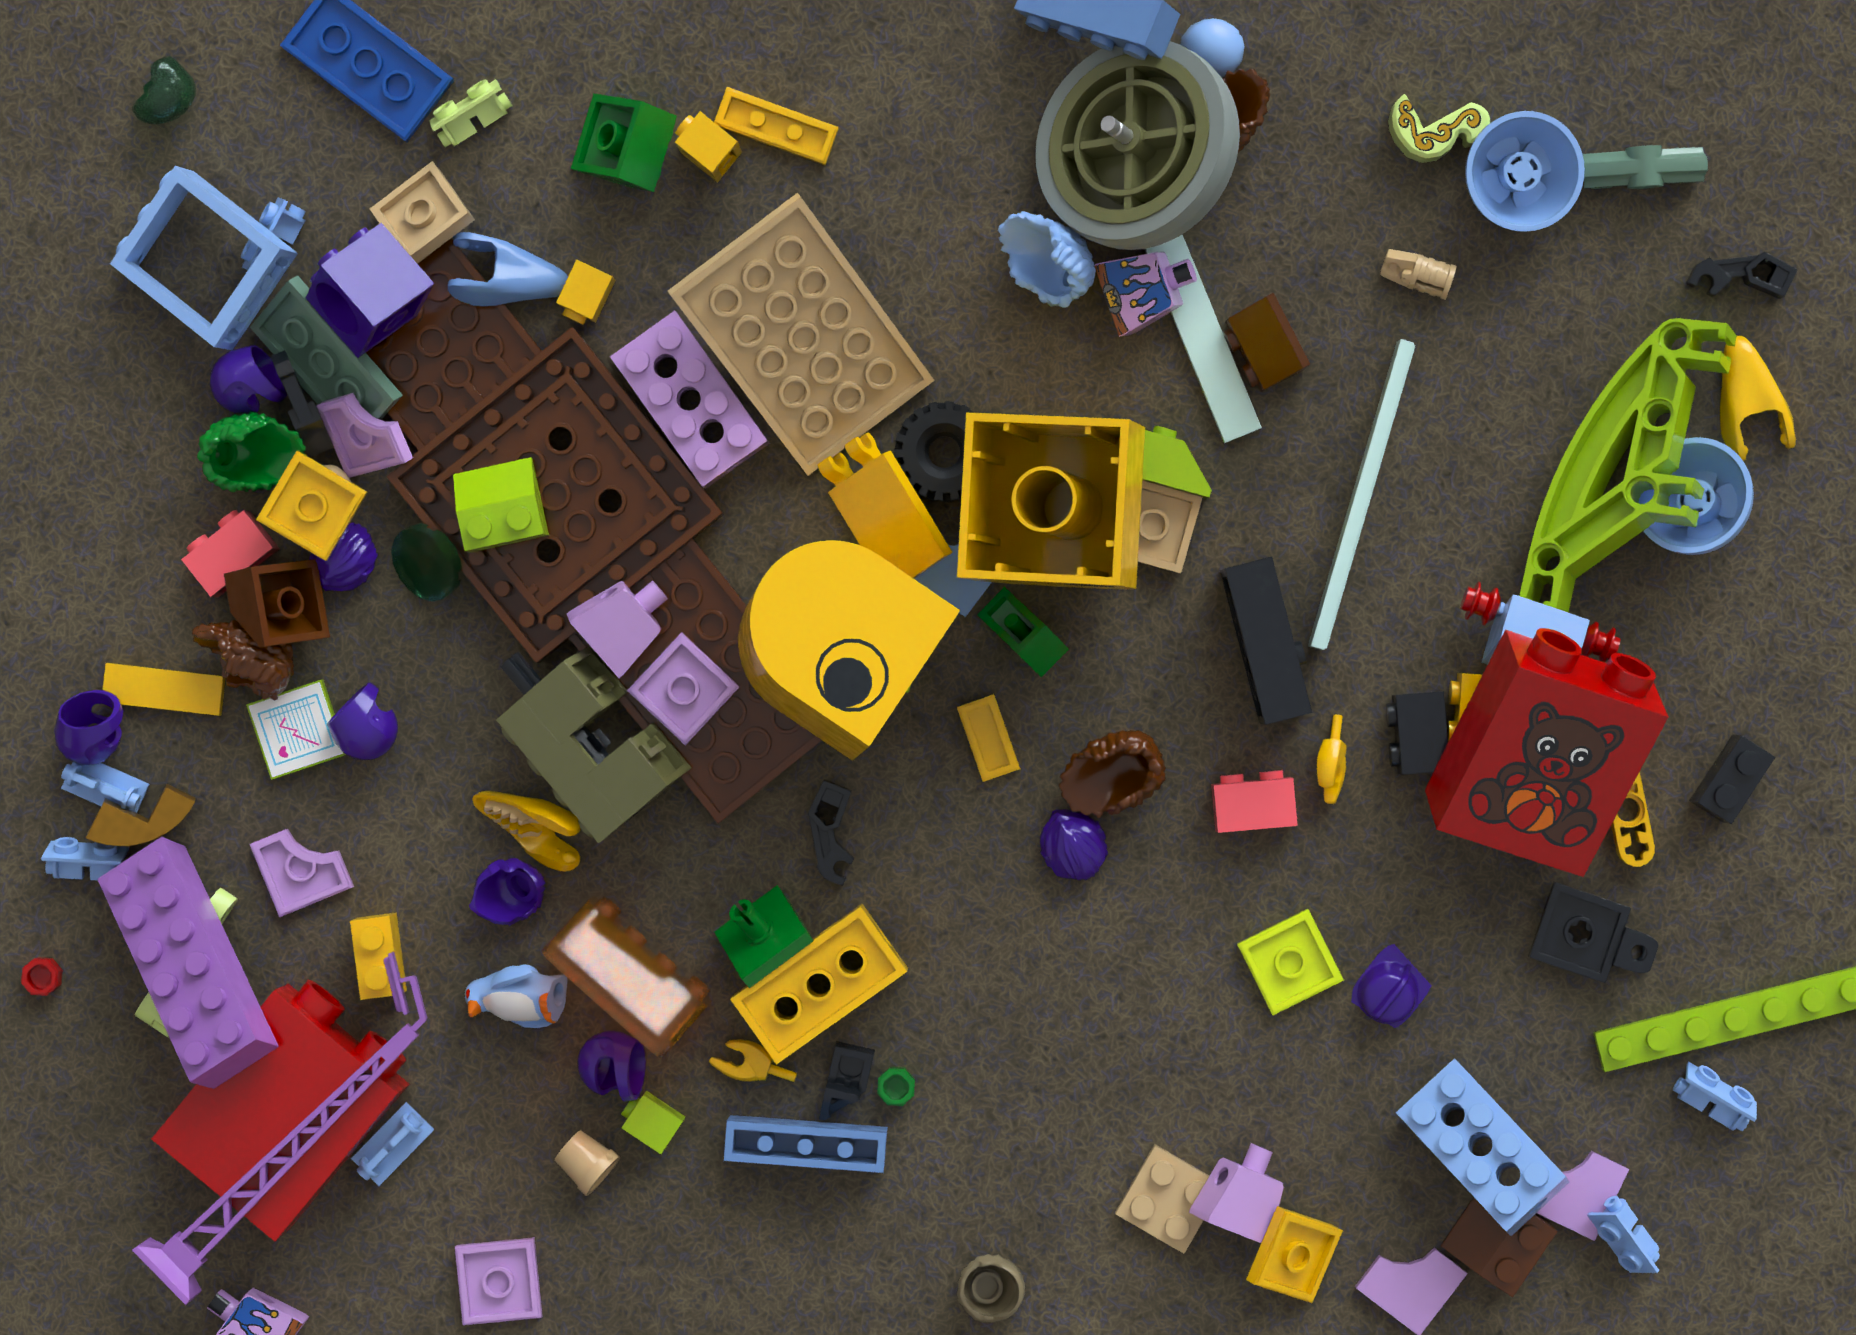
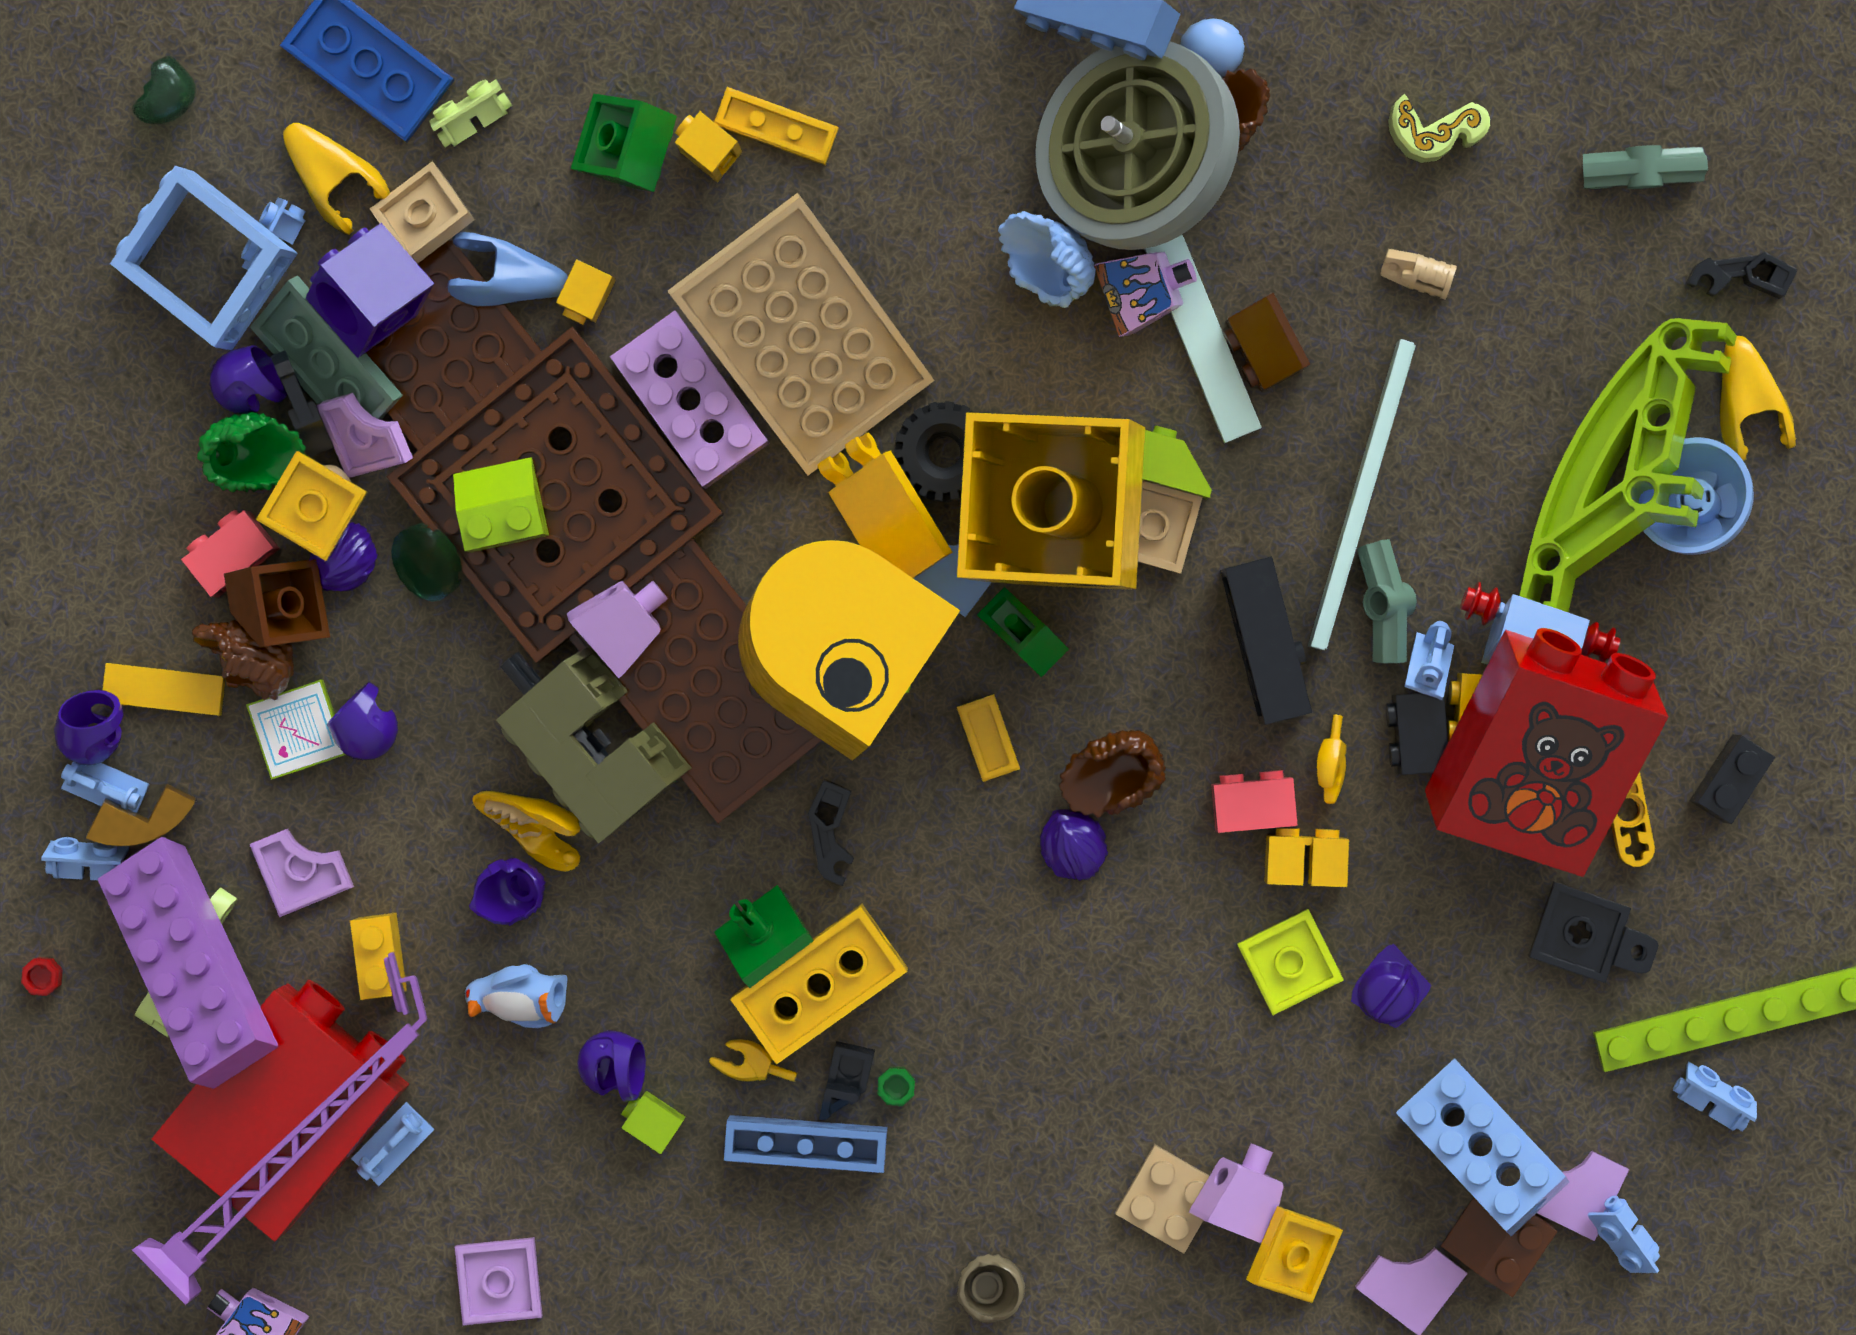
(324, 166): none -> yellow animal
(586, 1161): tan piece -> none
(626, 976): clear orange windscreen -> none
(683, 688): lavender tile -> none
(1326, 858): none -> yellow piece
(1386, 602): none -> sand green piece
(1430, 661): none -> light blue hinge
(1545, 177): light blue piece -> none

